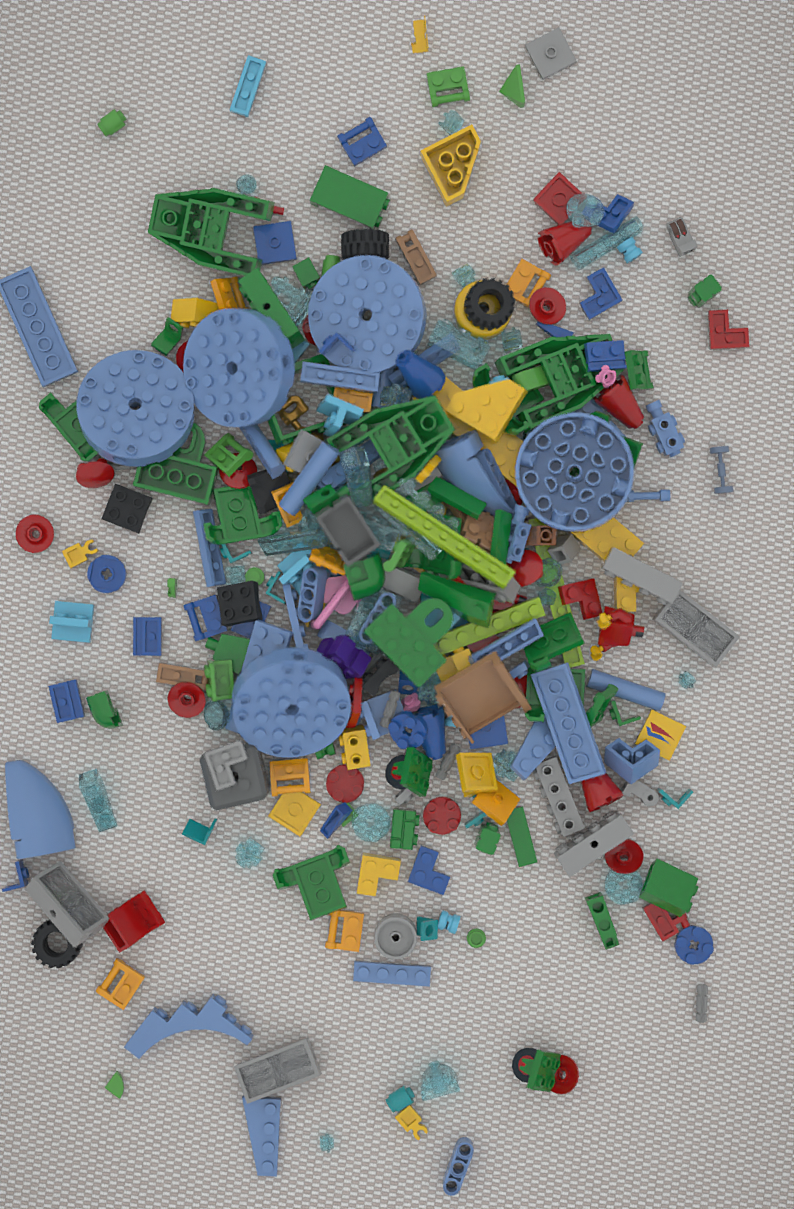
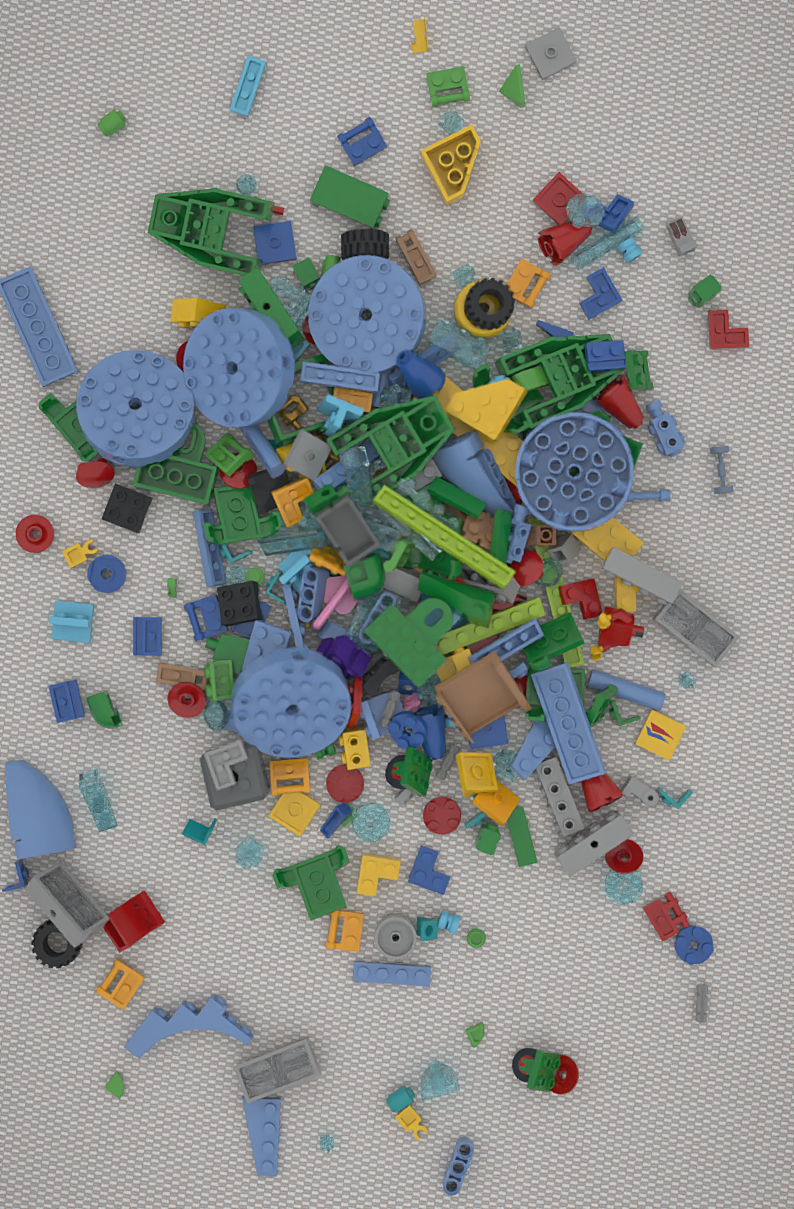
(168, 337): green bracket -> none
(224, 294): light orange plate -> none
(309, 478): medium blue brick -> none
(330, 341): blue bracket -> none
(403, 829): green brick -> none
(428, 468): yellow plate -> none
(475, 1033): none -> bright green tile
(547, 596): clear light blue plate -> none
(552, 300): red dish -> none
(602, 920): green leg -> none
(610, 378): bright pink plate -> none
(631, 762): medium blue brick -> none
(669, 888): green brick -> none

